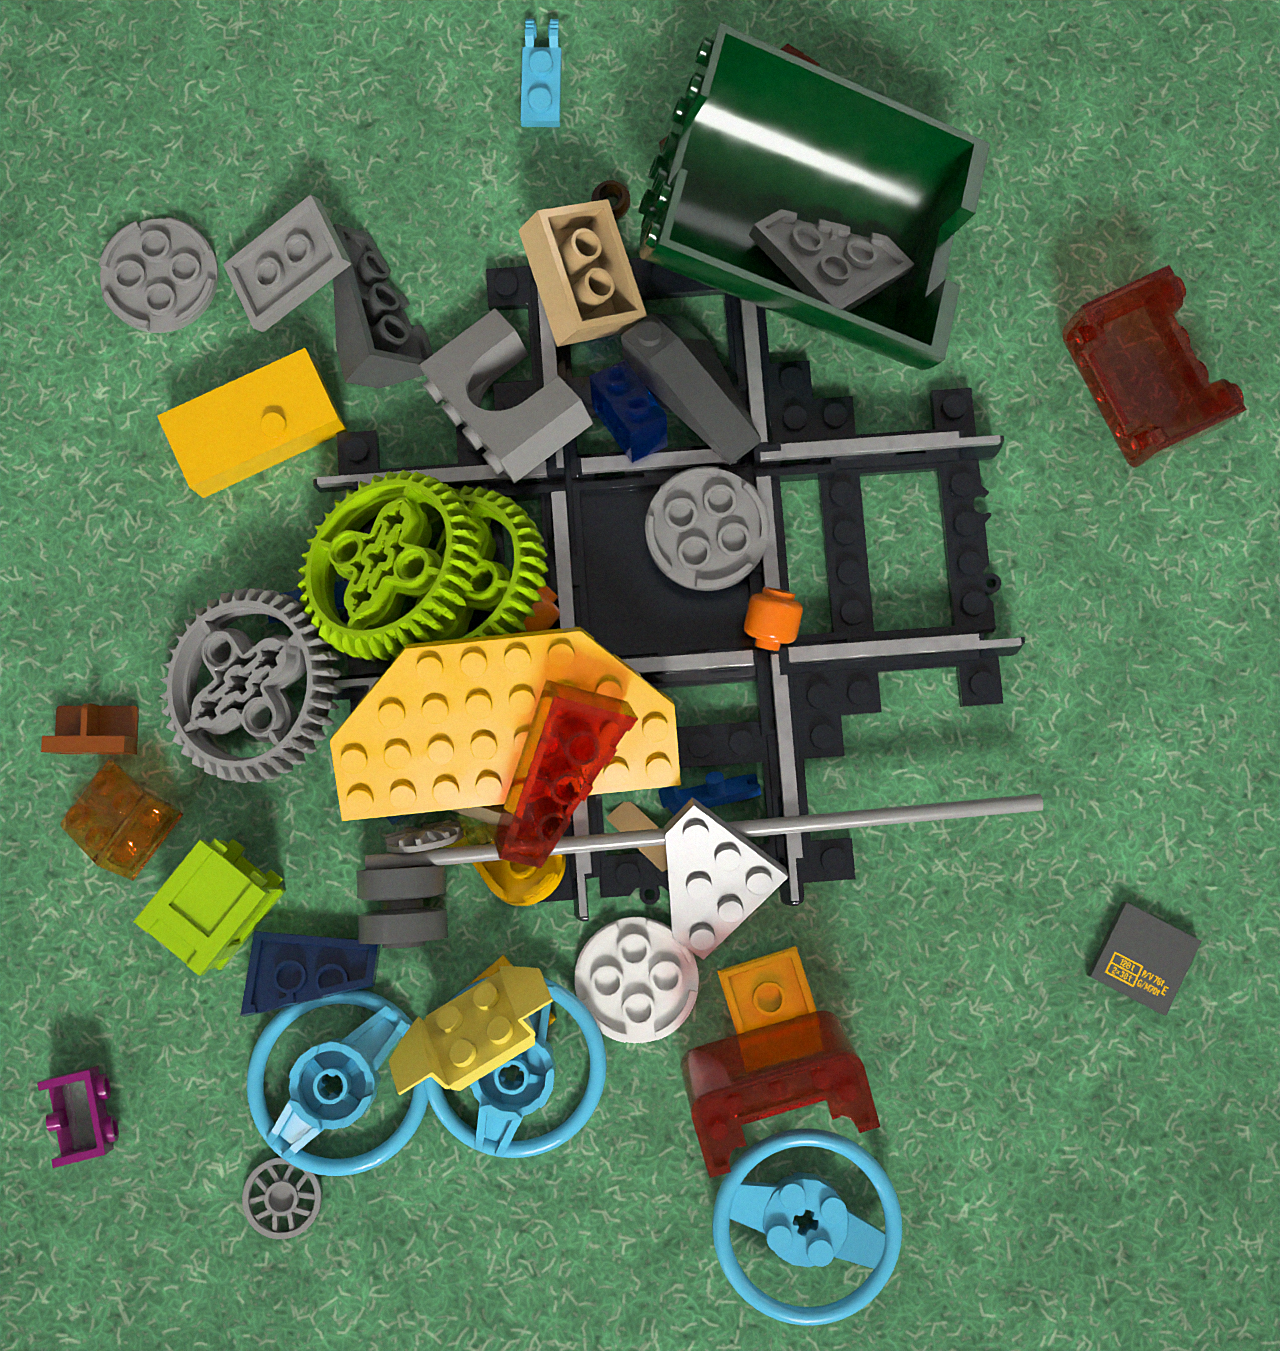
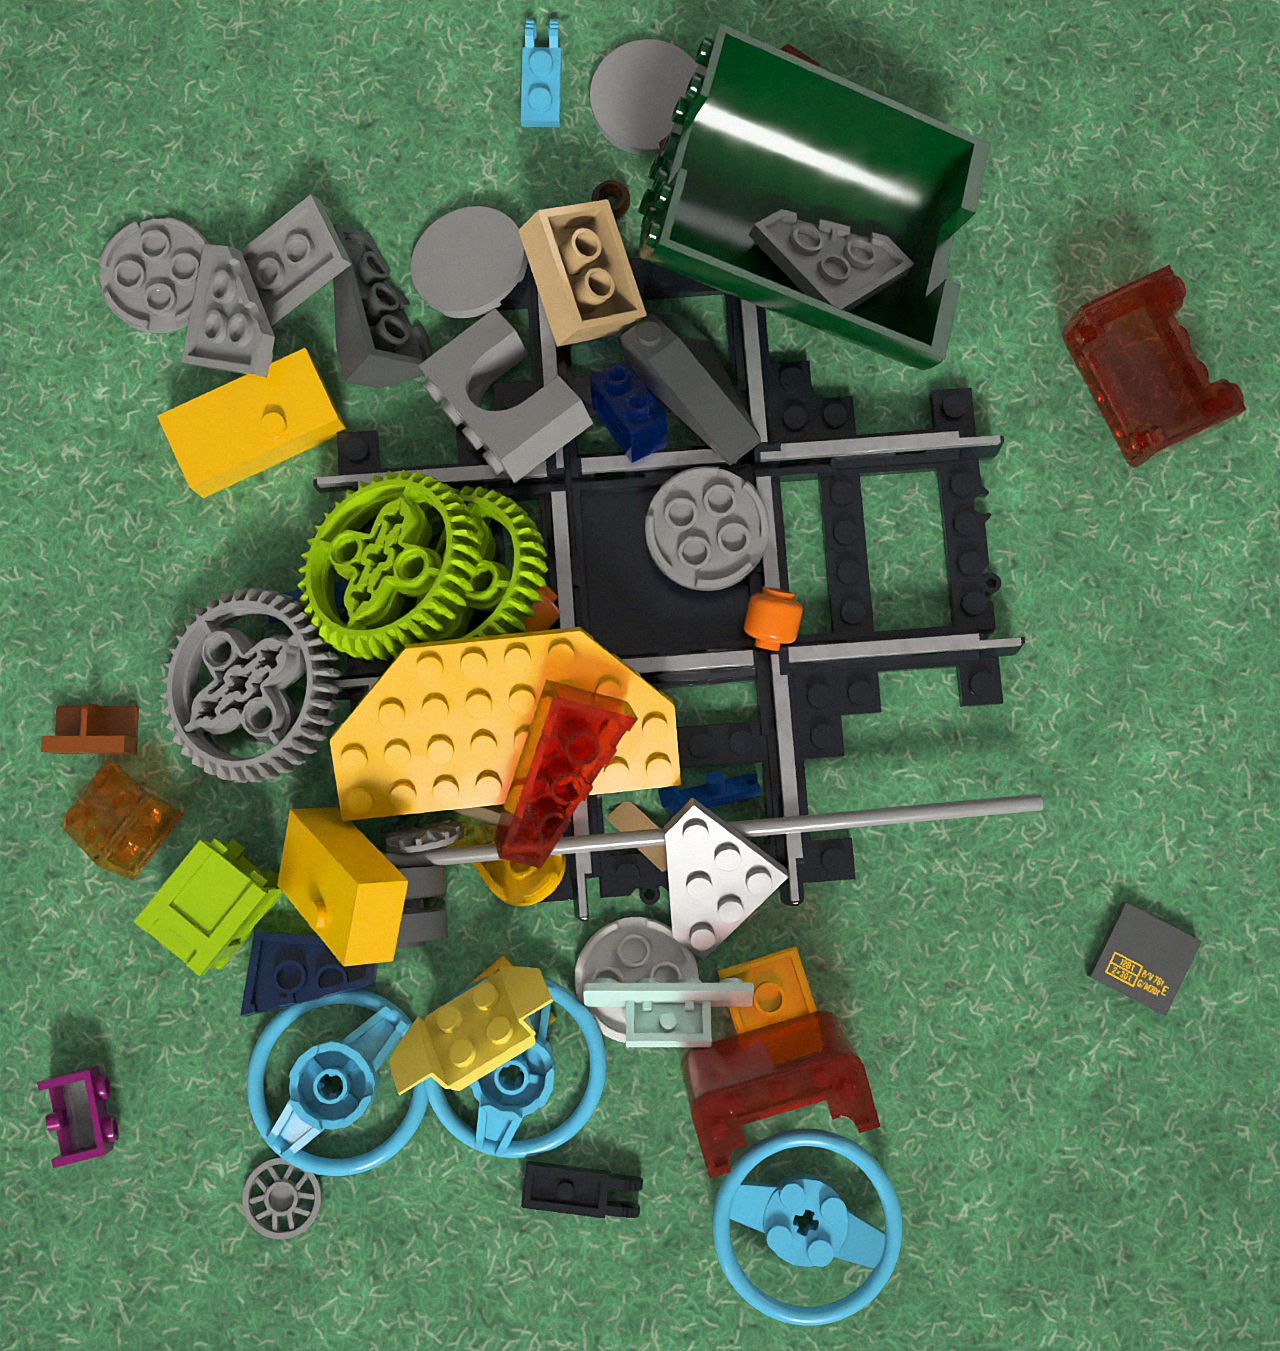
(227, 317): none -> light grey plate
(342, 886): none -> yellow brick
(468, 261): none -> light grey tile
(577, 1190): none -> black hinge
(638, 91): none -> light grey tile
(668, 1012): none -> light aqua bracket

